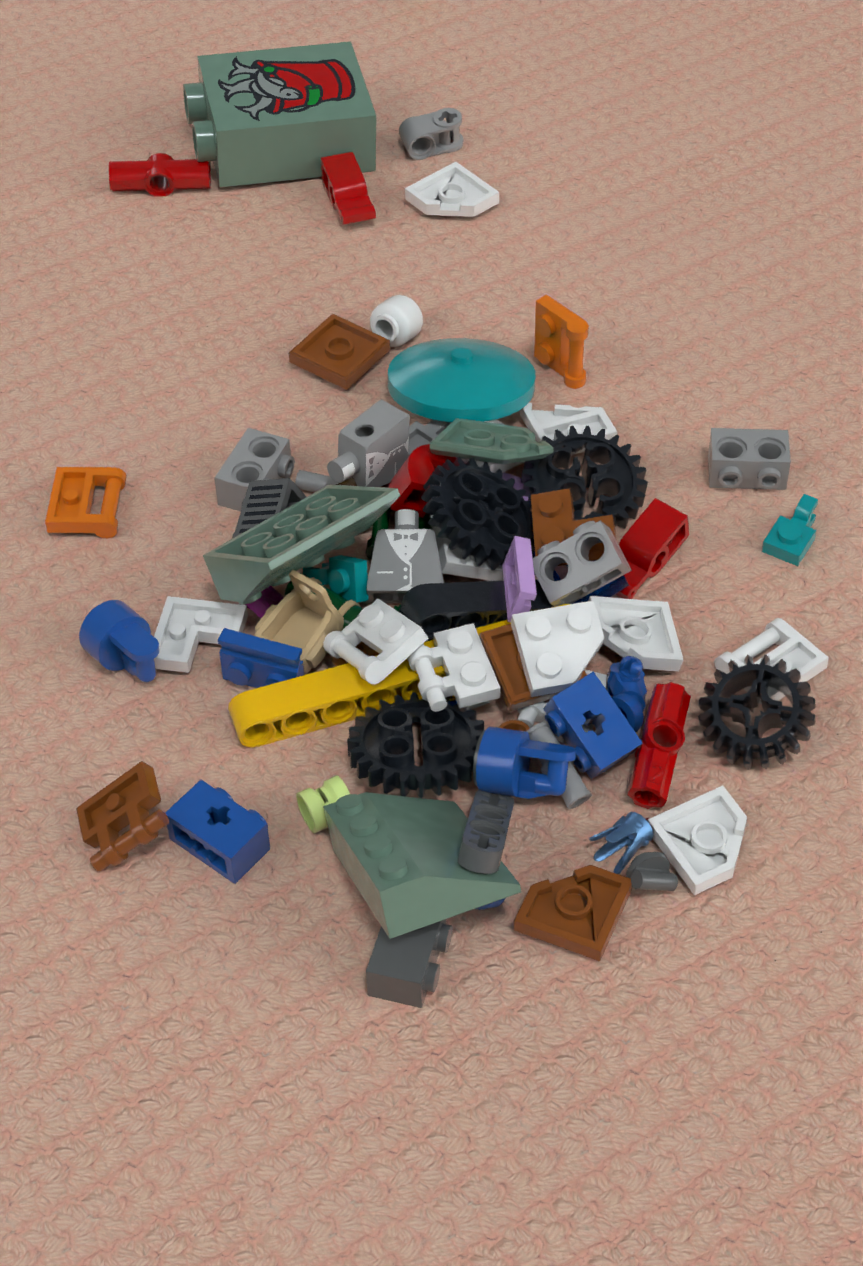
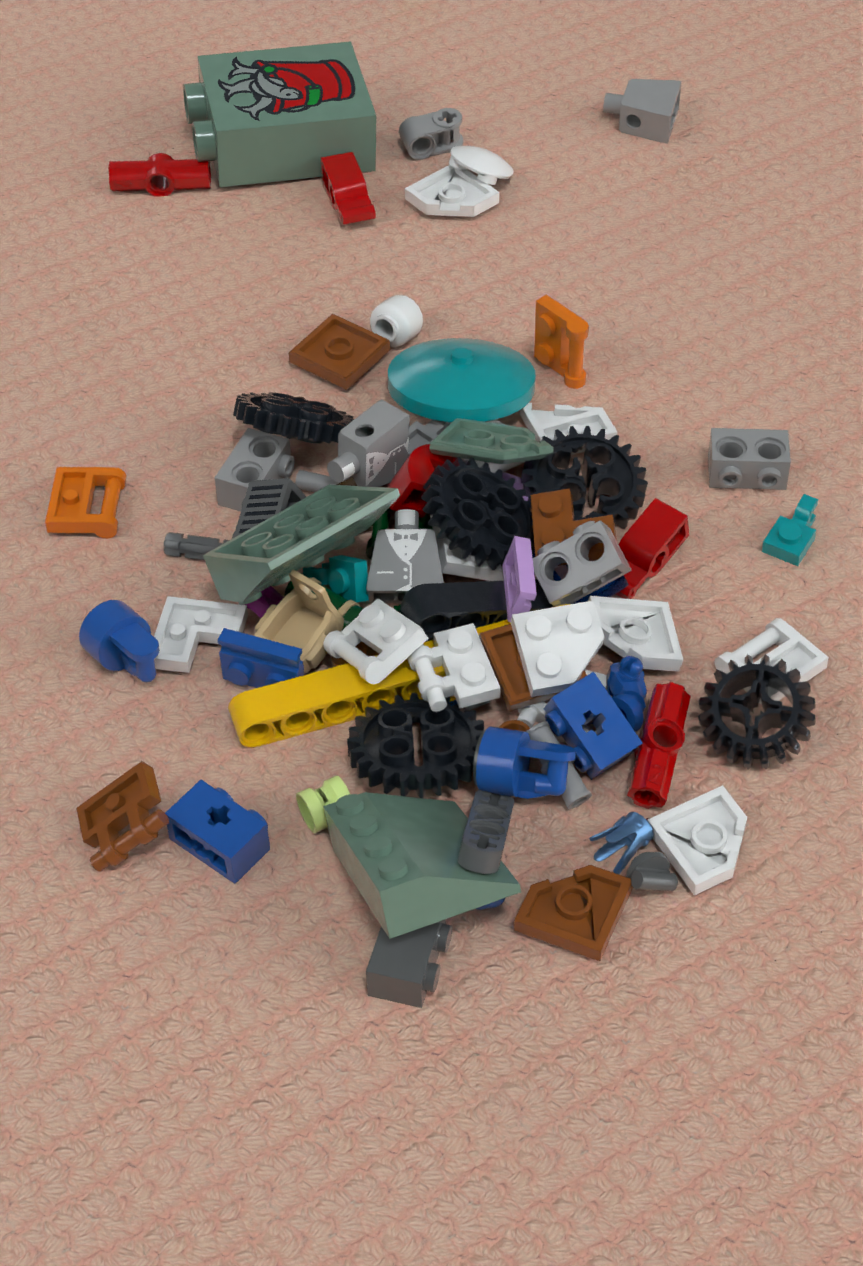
(192, 546): none -> dark grey axle
(291, 416): none -> black gear
(481, 161): none -> white dish
(646, 108): none -> light grey torso

